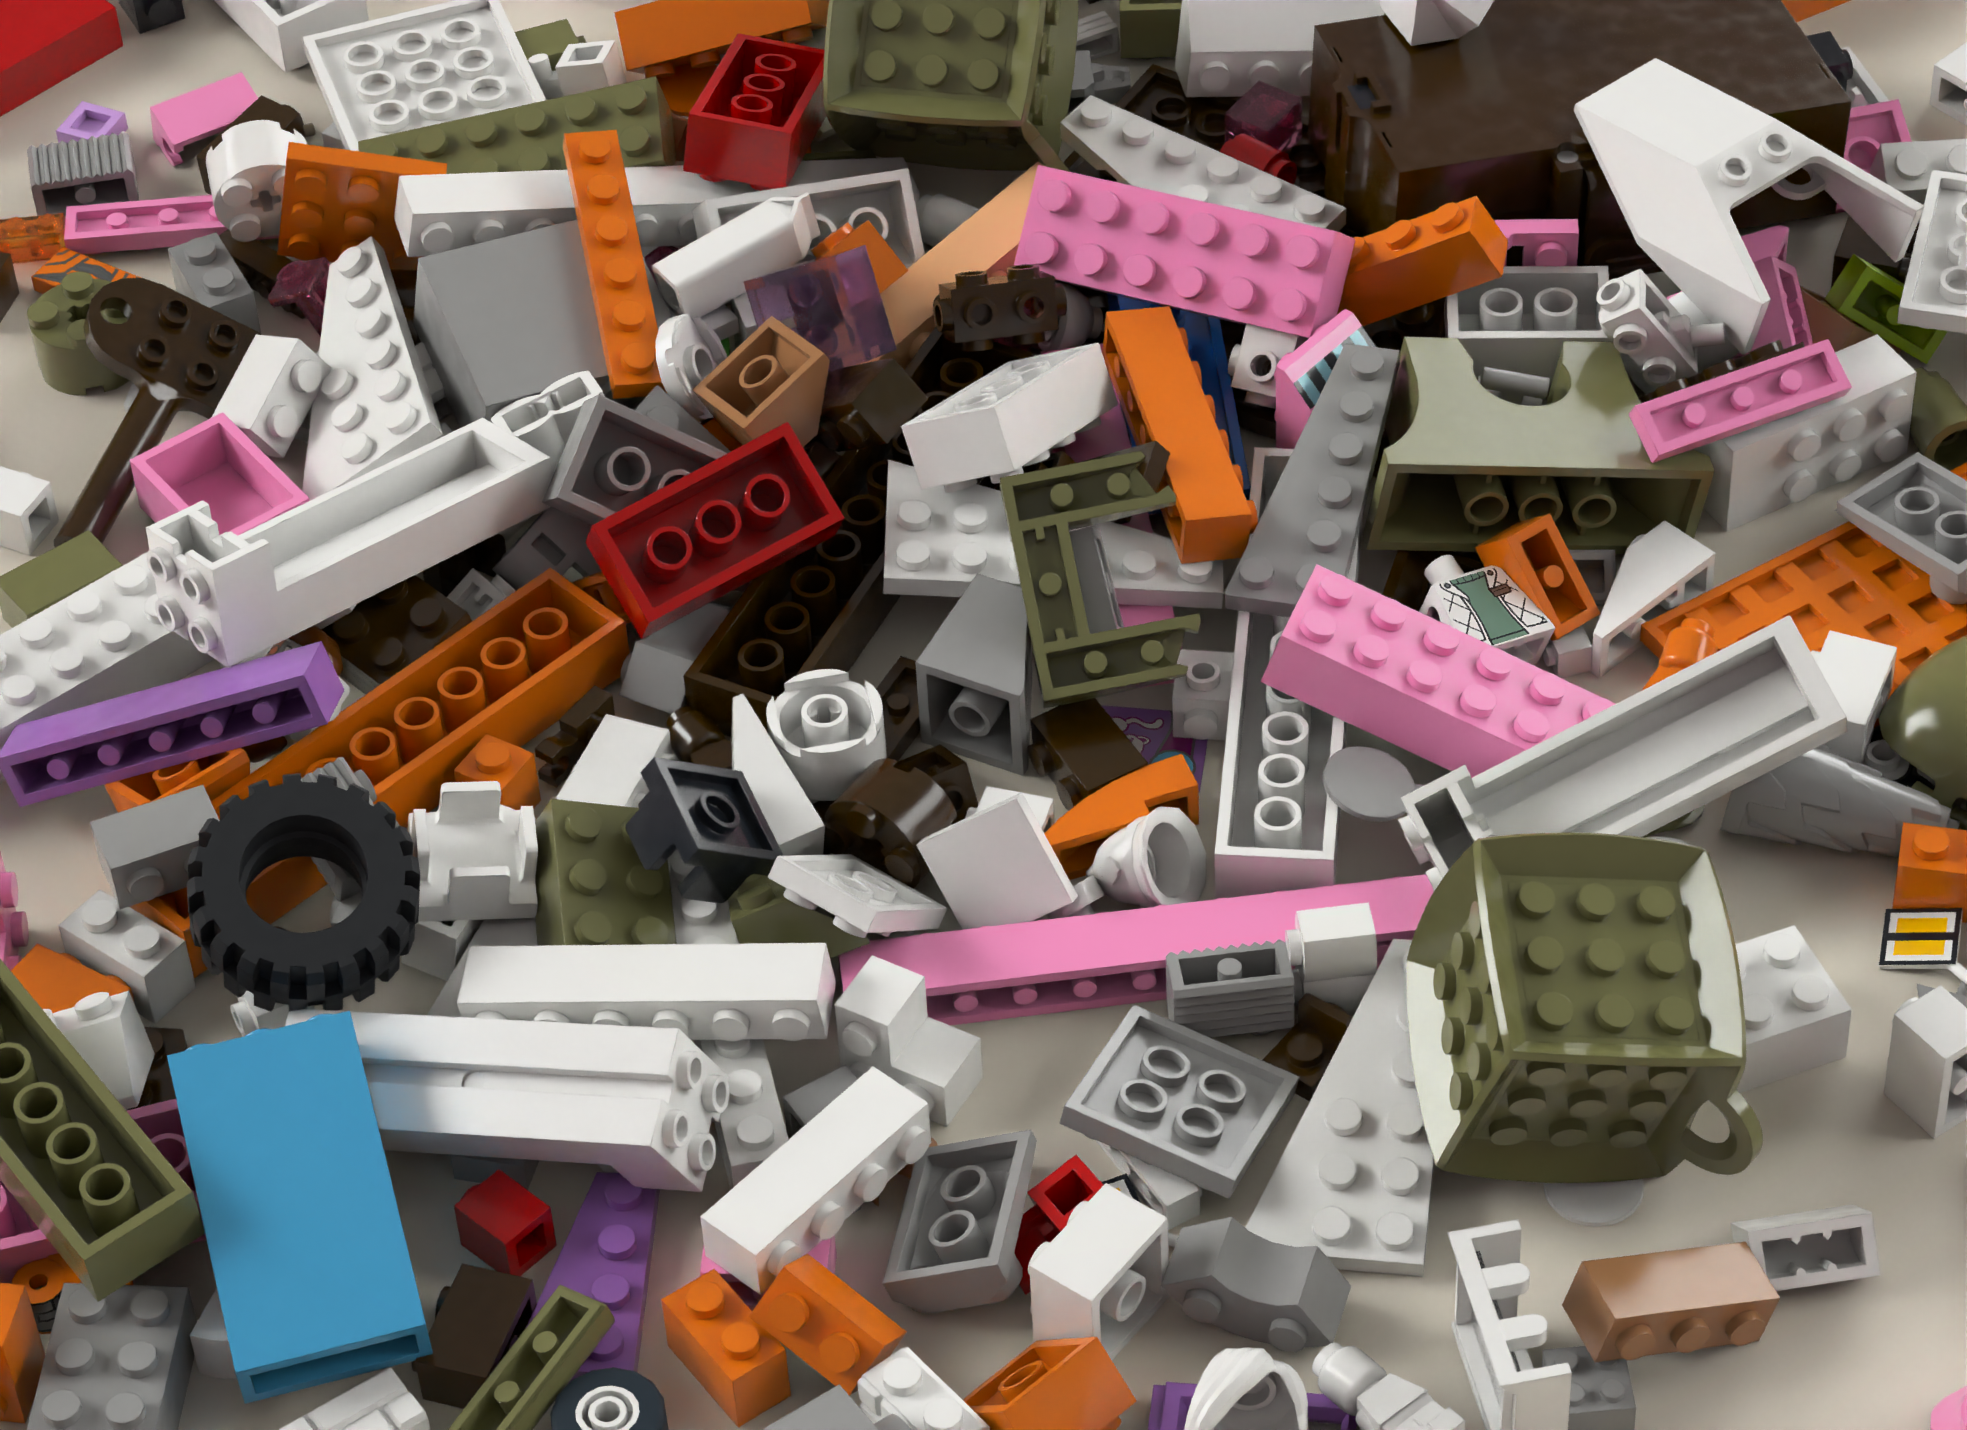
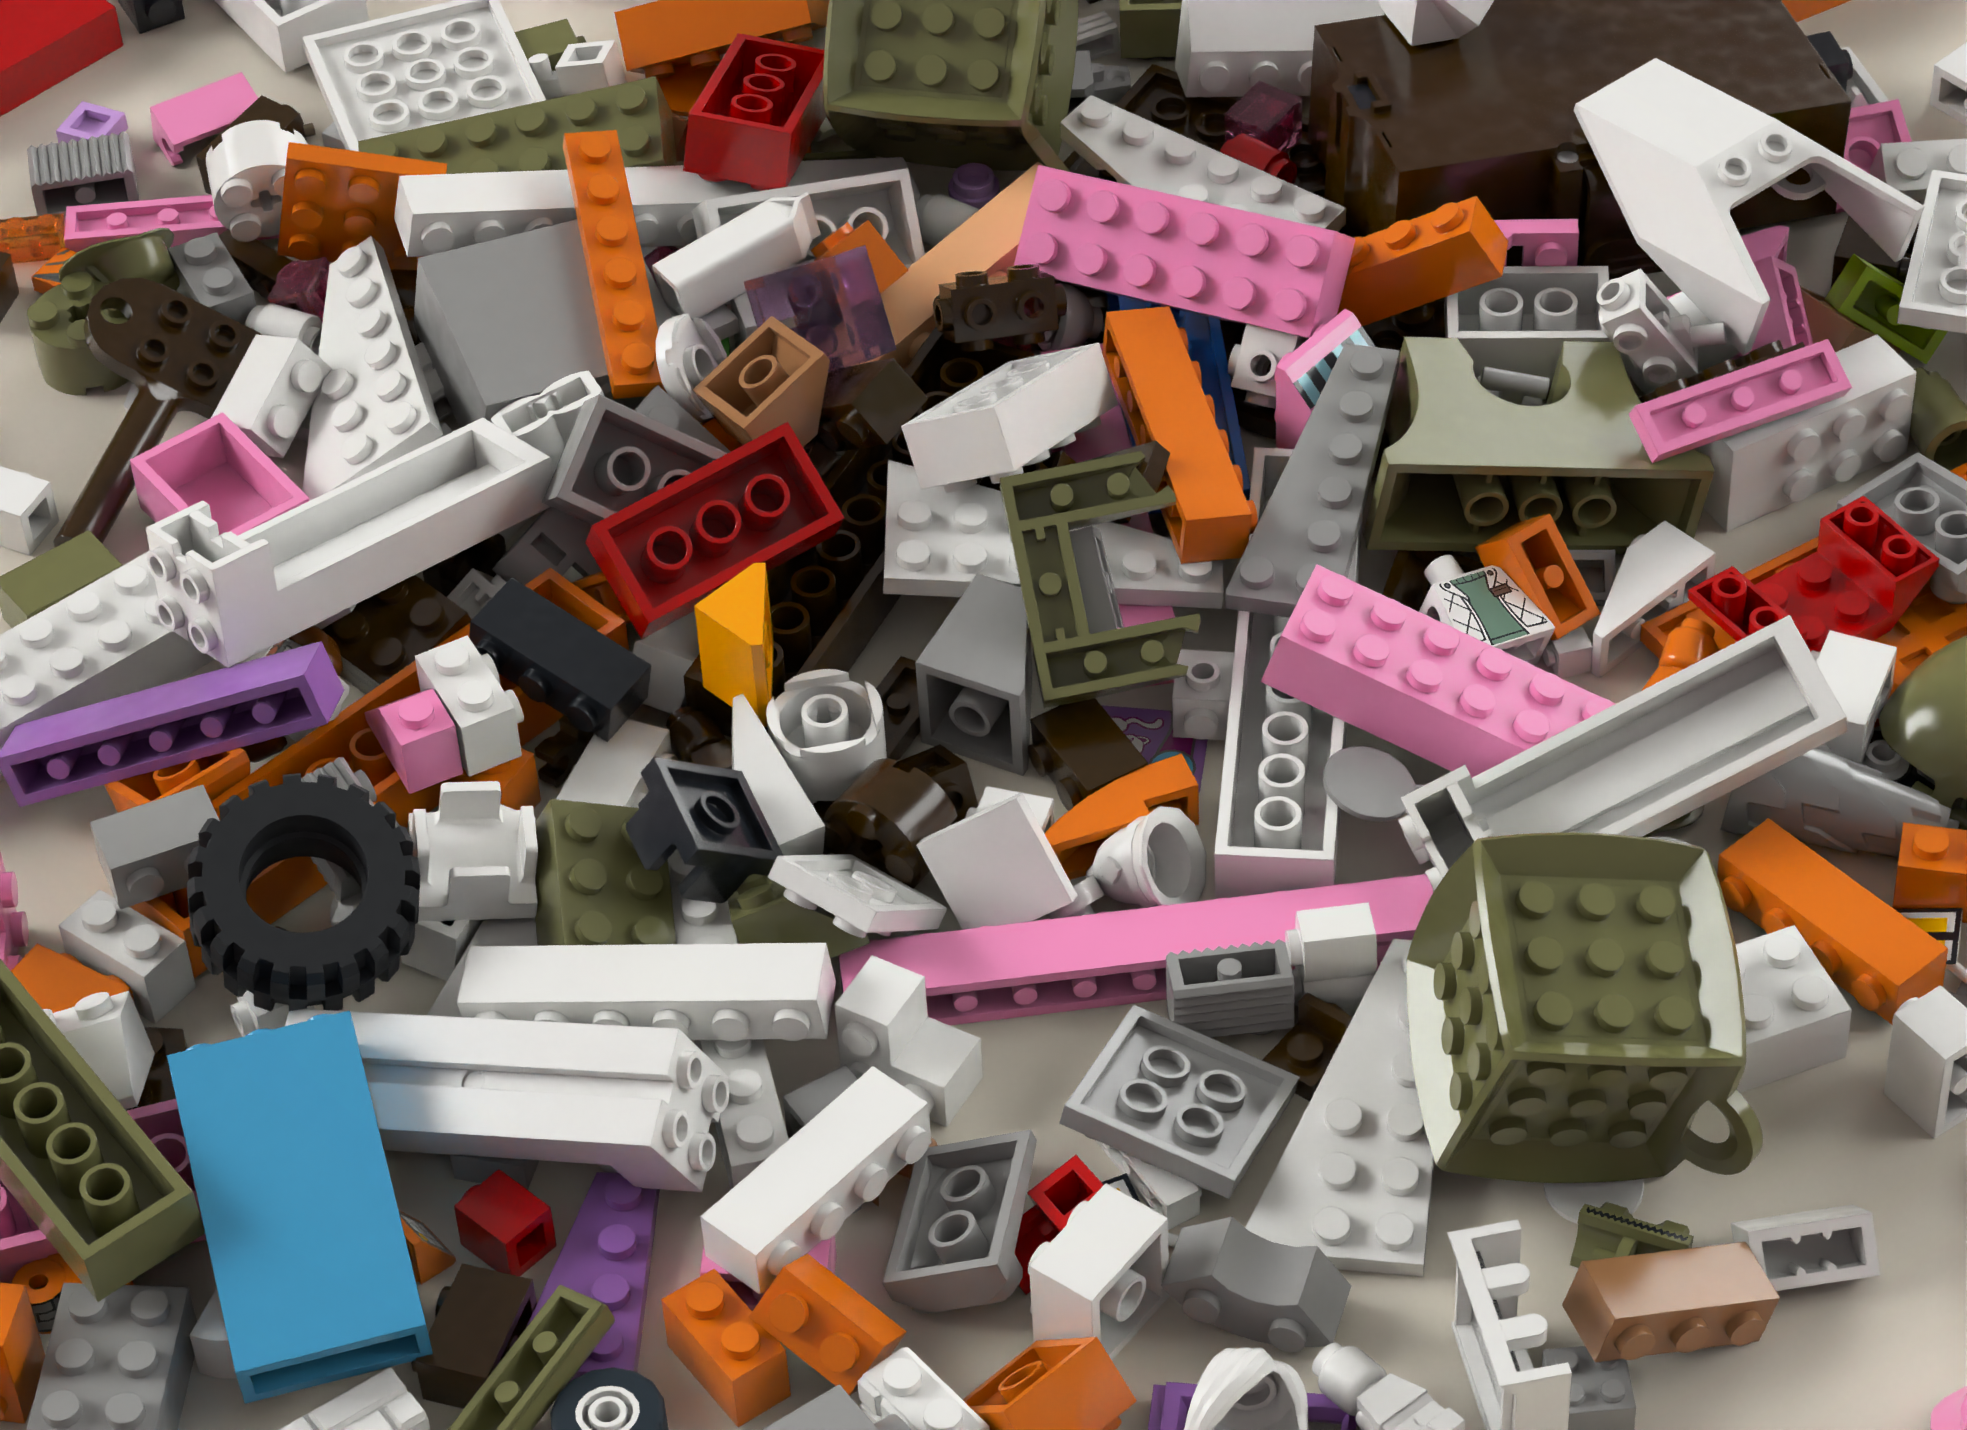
(128, 257): none -> olive piece
(286, 322): none -> white brick
(418, 739): none -> bright pink slope
(425, 1250): none -> orange slope
(475, 701): none -> white brick
(560, 660): none -> black brick
(738, 640): none -> light orange slope
(973, 184): none -> lavender plate
(1615, 1233): none -> olive hips
(1849, 929): none -> orange brick
(1852, 585): none -> red slope

